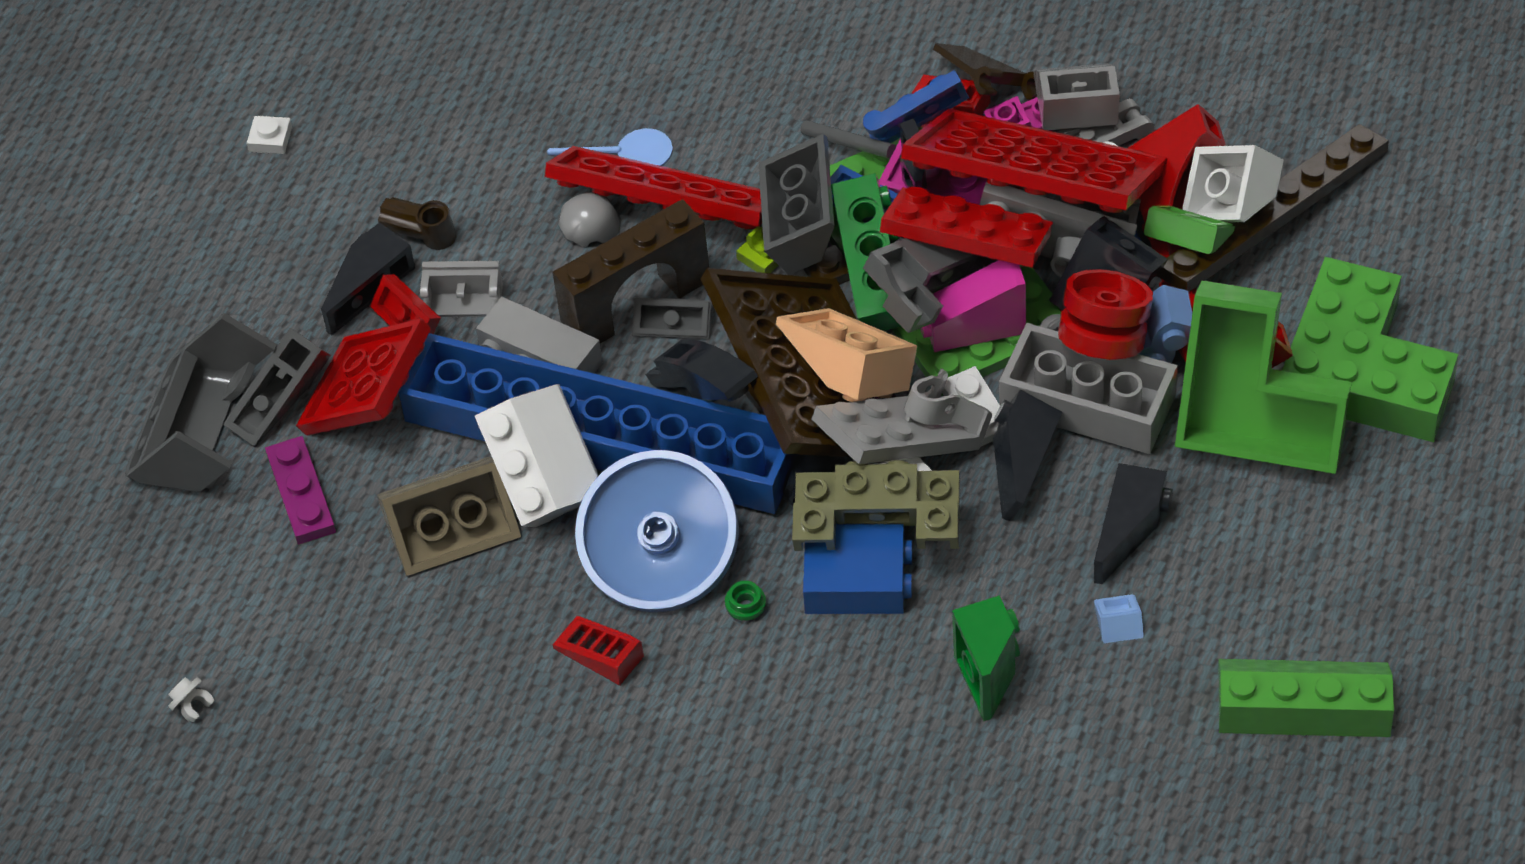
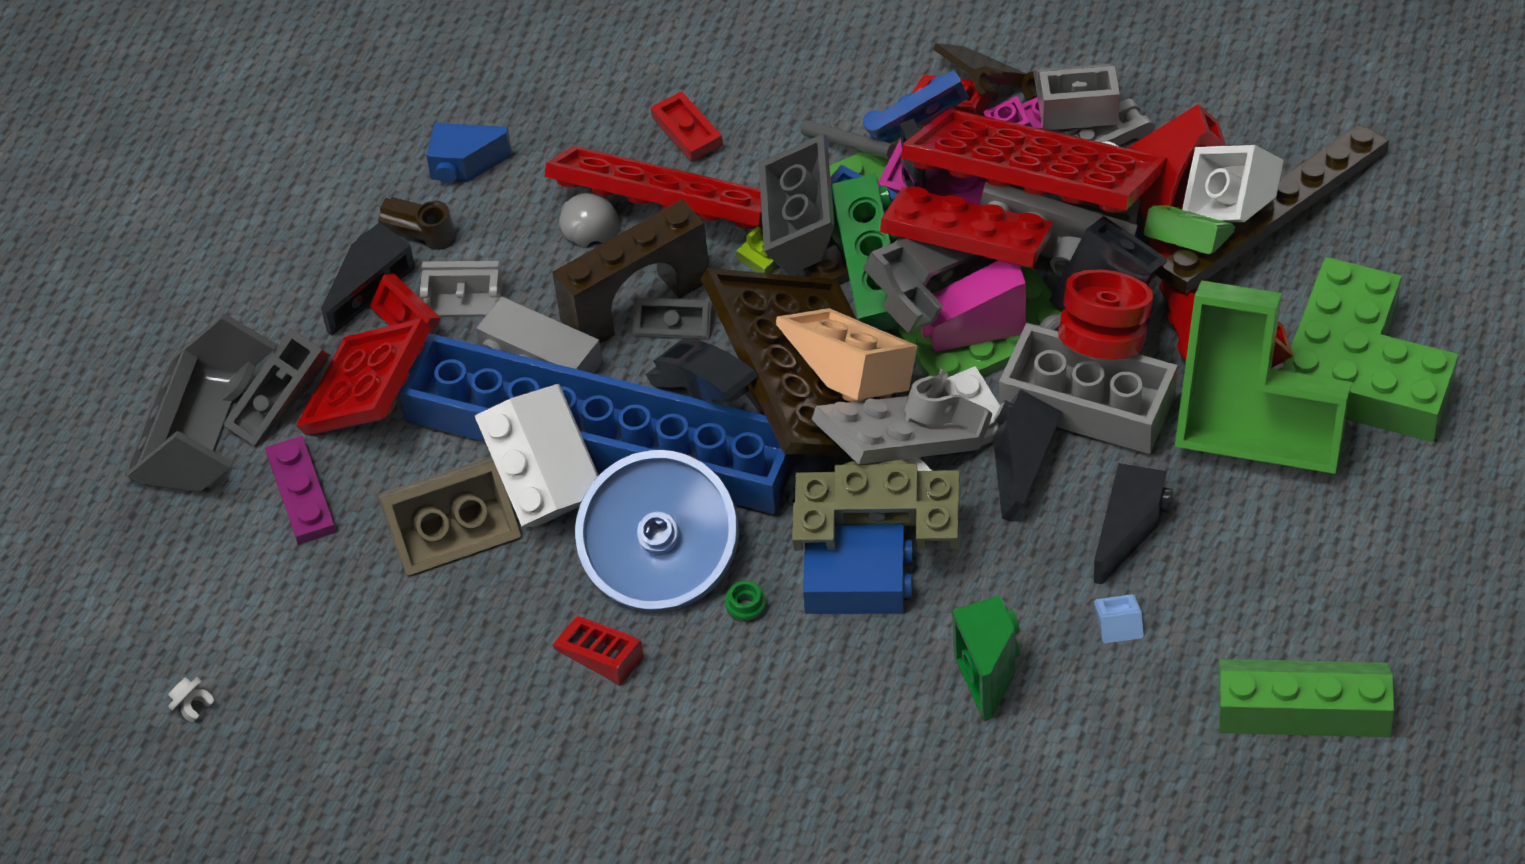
(269, 134): white plate -> none
(465, 151): none -> blue slope
(640, 145): light blue piece -> none
(686, 126): none -> red plate
(1168, 323): medium blue brick -> none

